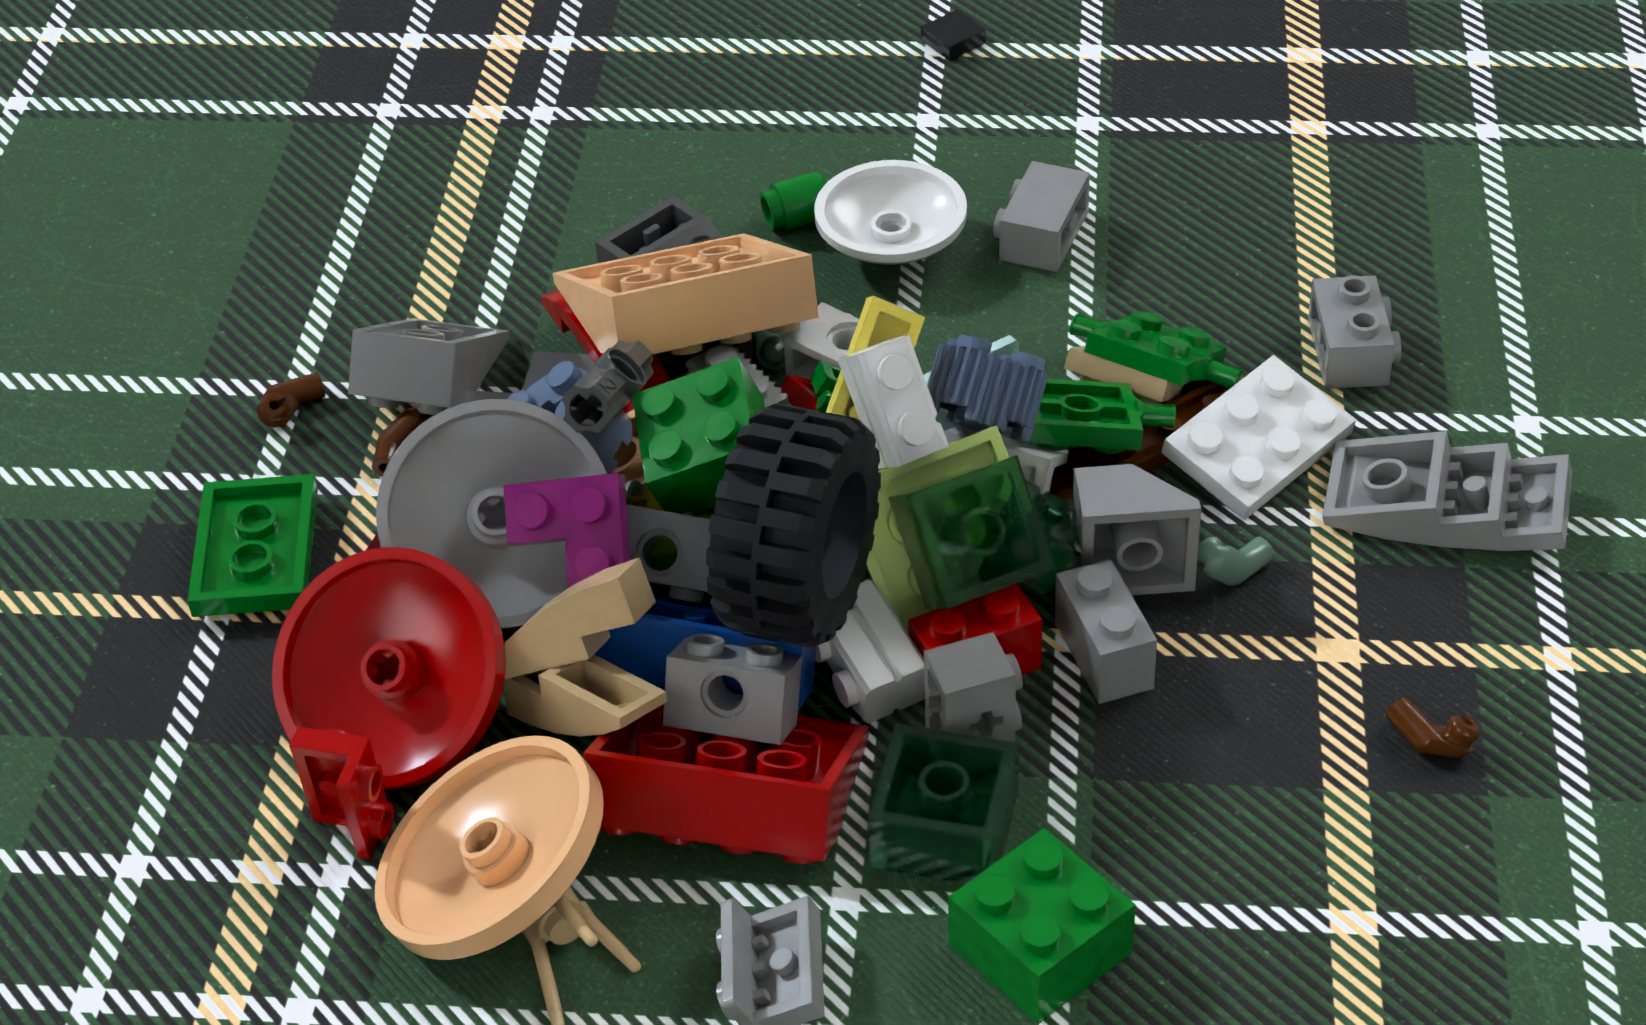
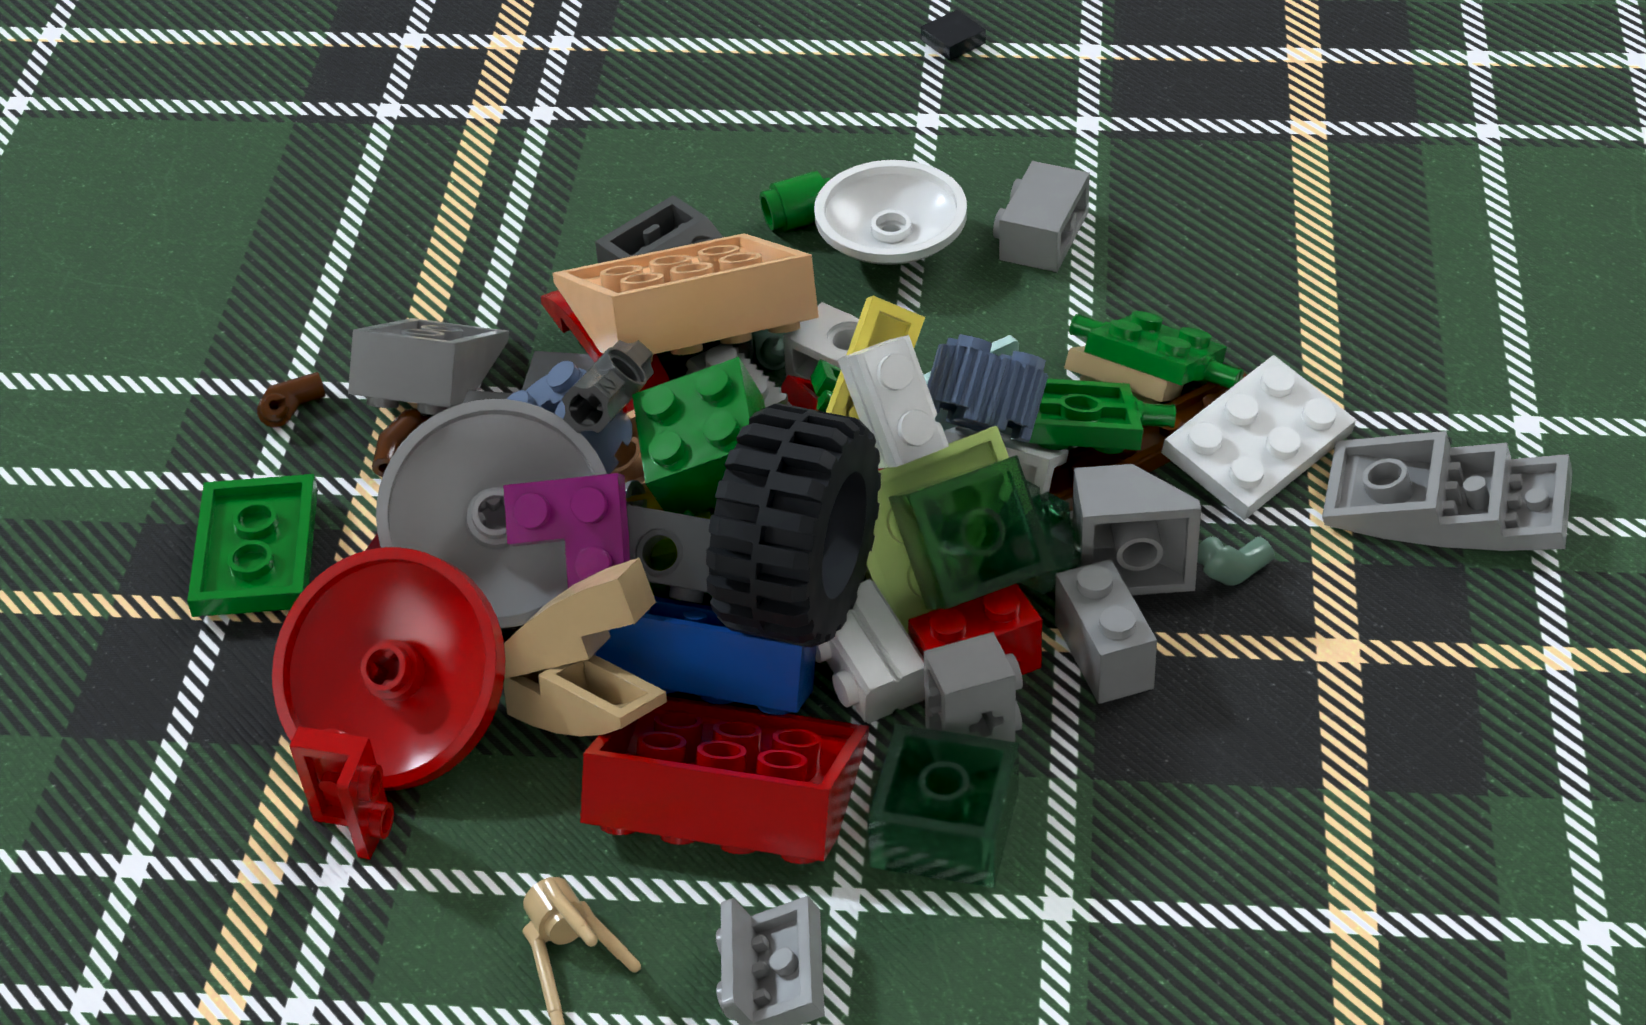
(489, 847): light nougat dish -> none
(704, 704): light grey brick -> none
(1041, 925): green brick -> none
(1352, 332): light grey brick -> none
(1451, 741): reddish brown arm -> none

